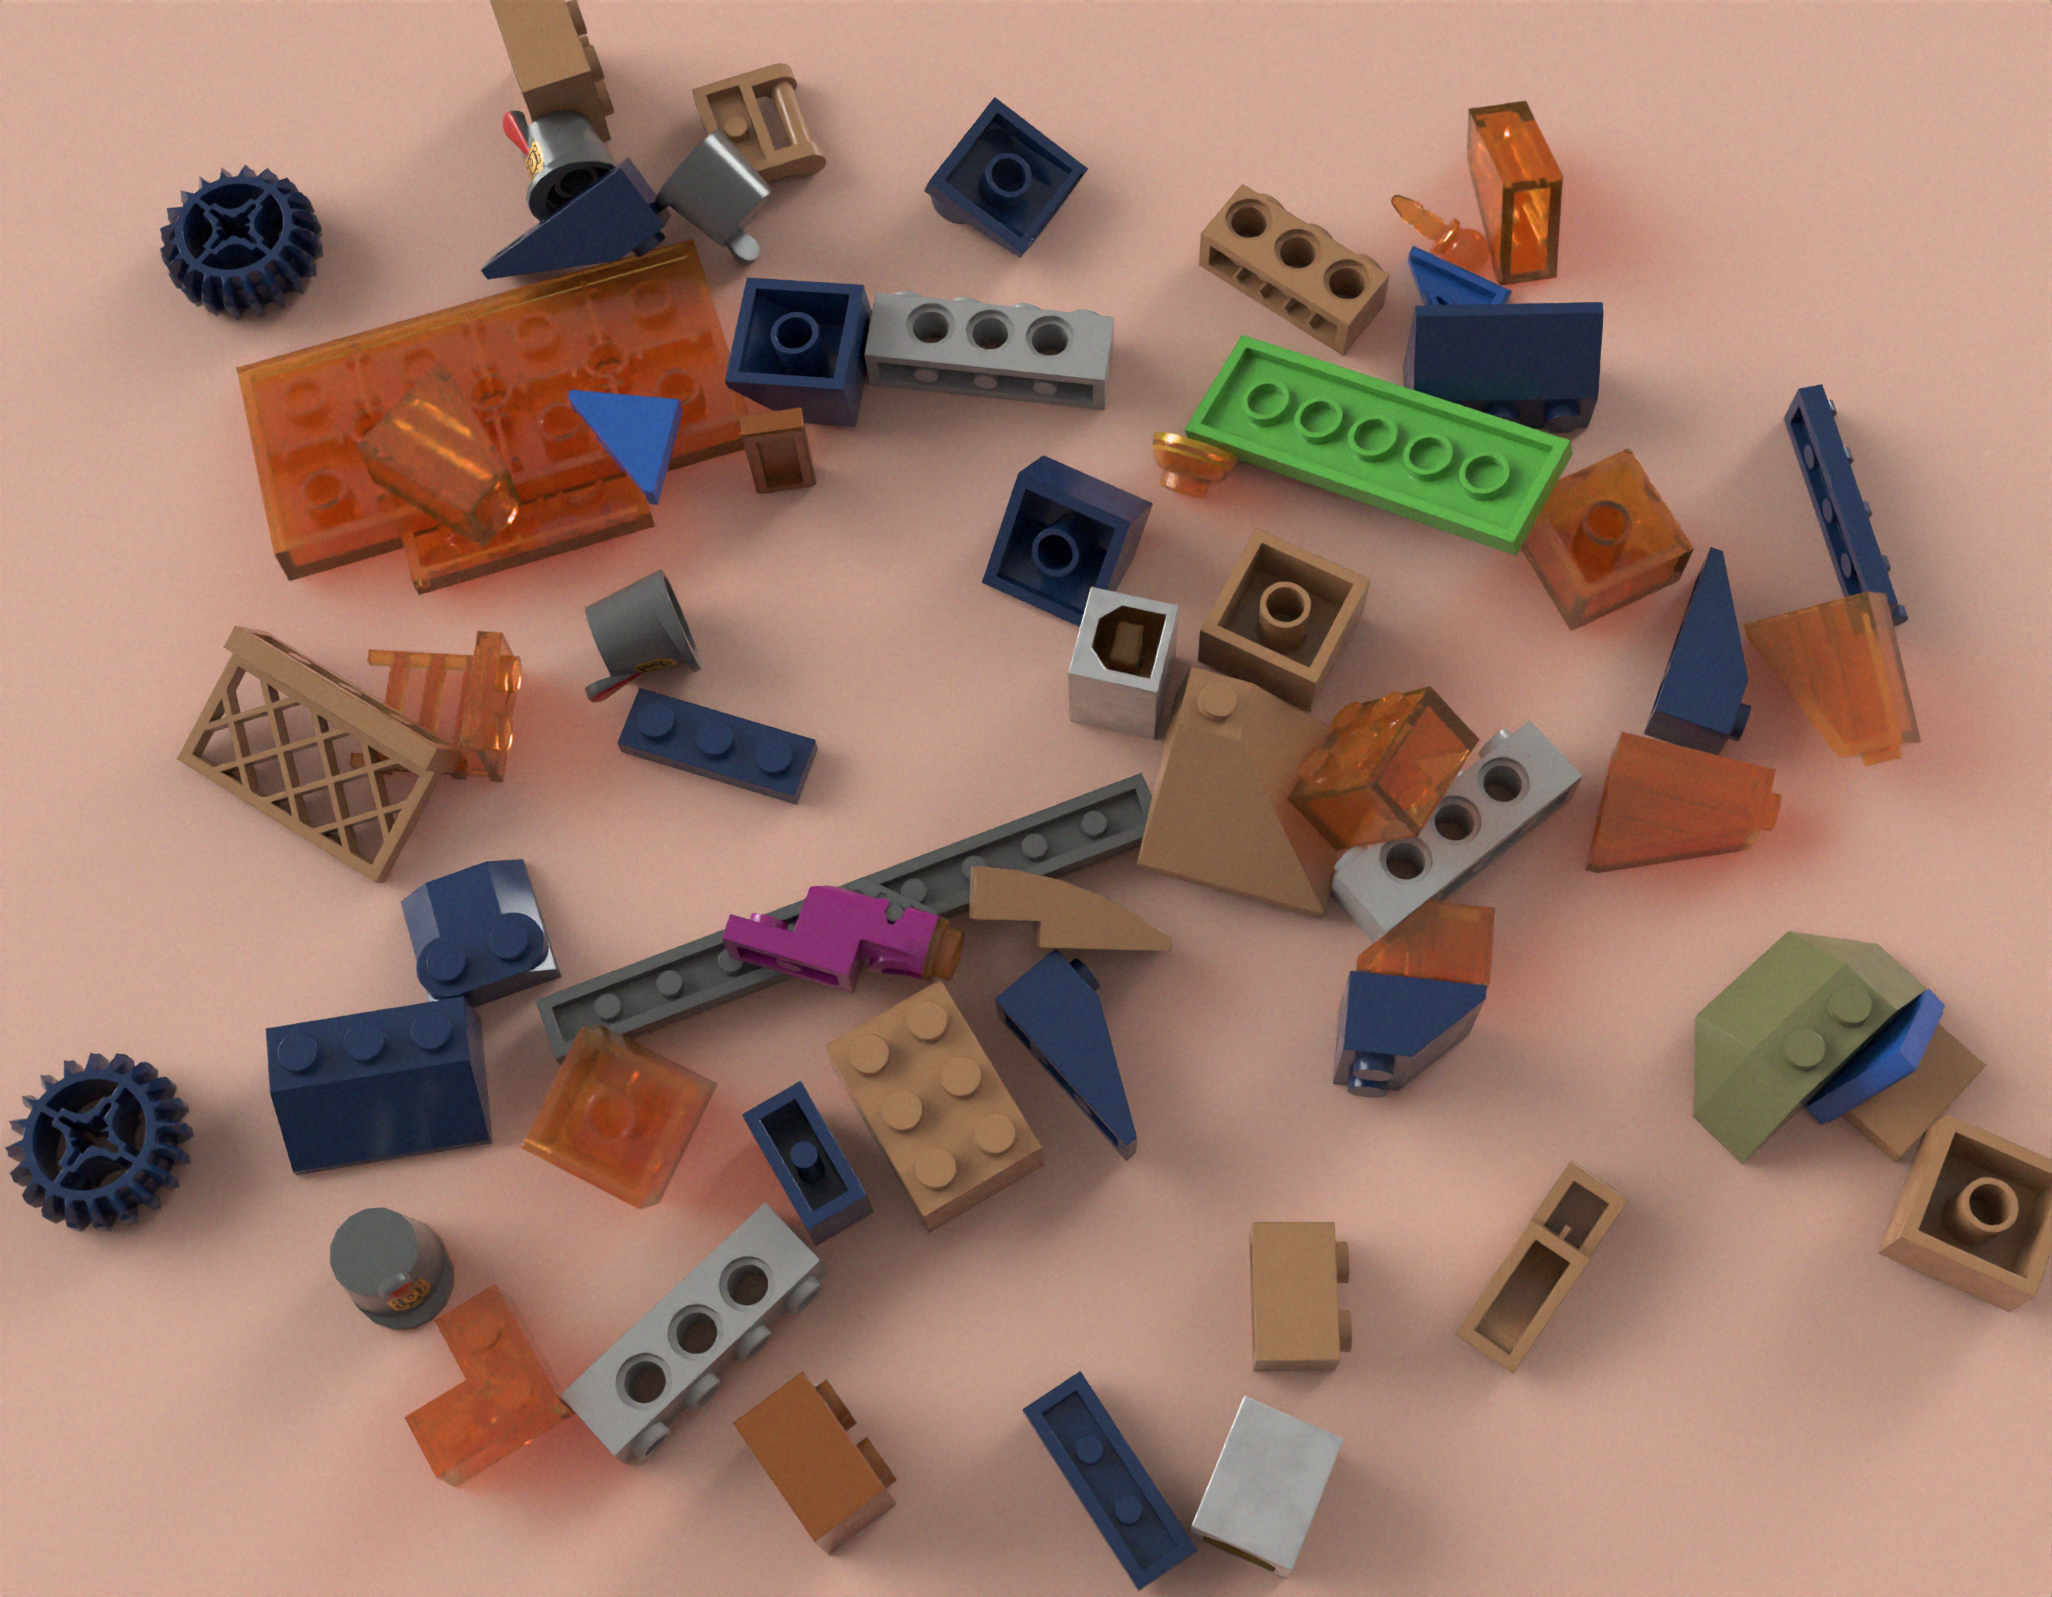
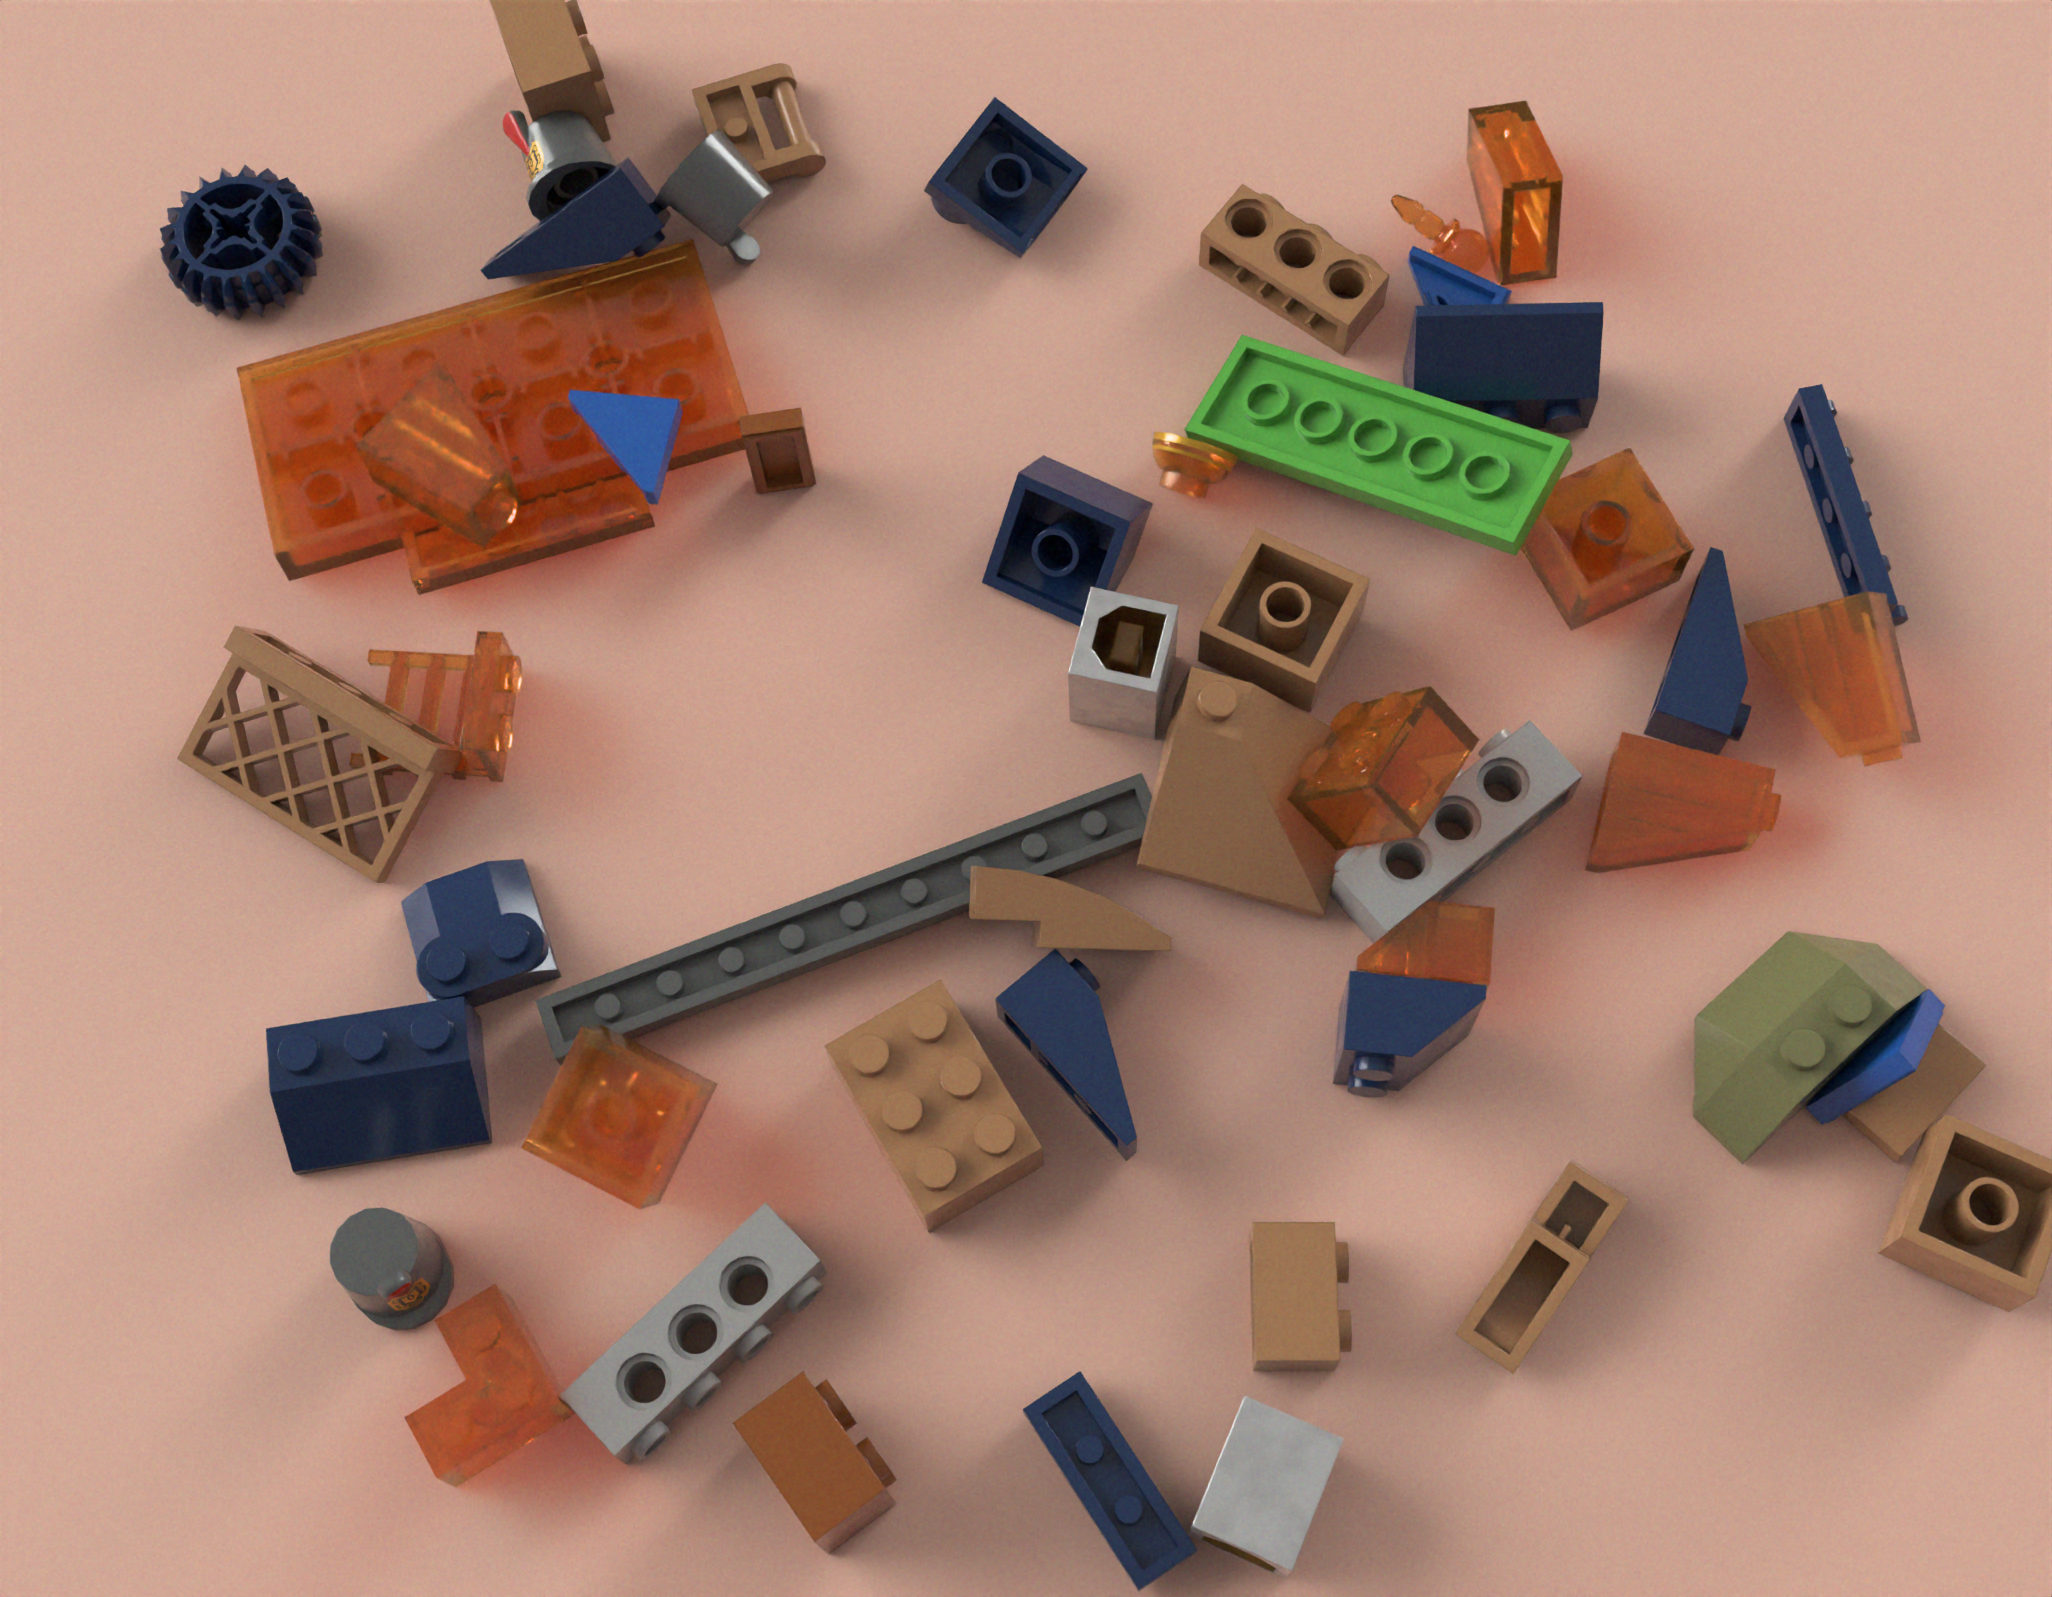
(116, 1118): dark blue gear -> none
(639, 633): dark grey hat -> none
(718, 746): dark blue plate -> none
(802, 348): dark blue slope -> none
(808, 1163): dark blue brick -> none
(846, 929): magenta plate -> none
(1011, 372): light grey brick -> none

